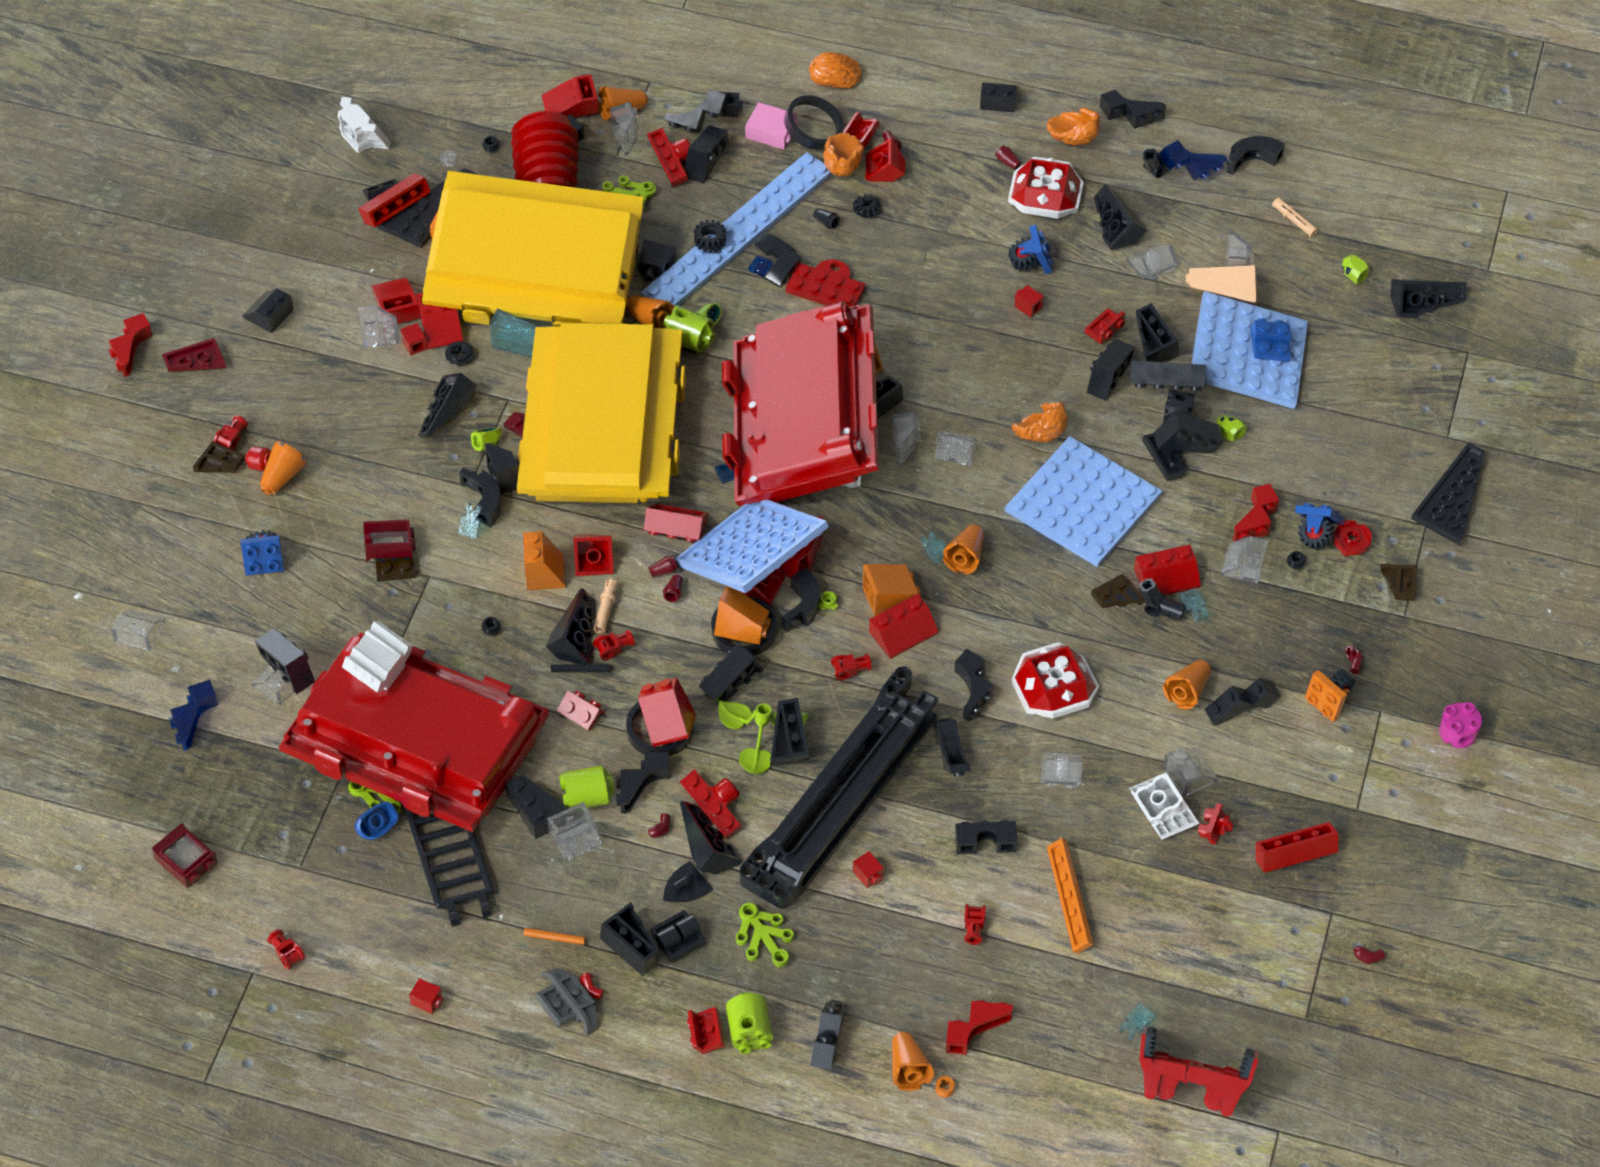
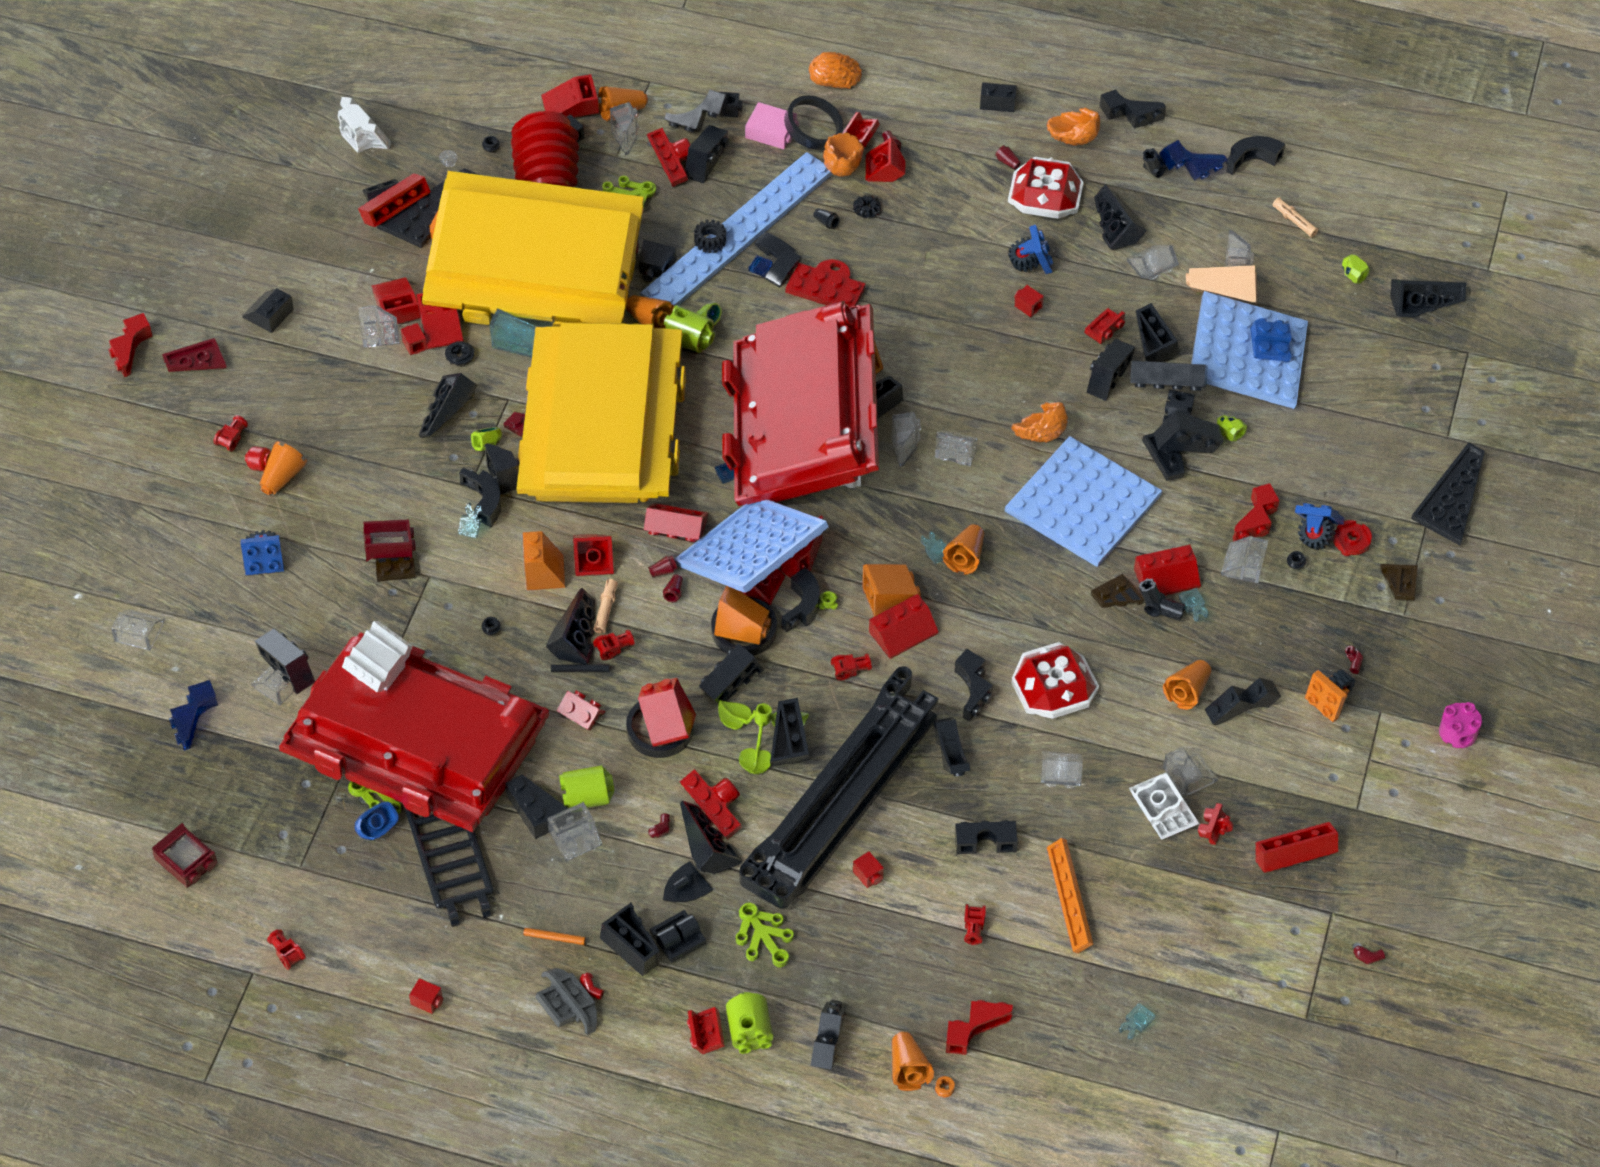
(218, 459): dark brown wing -> none
(634, 781): black arch -> none
(1222, 1084): red container -> none

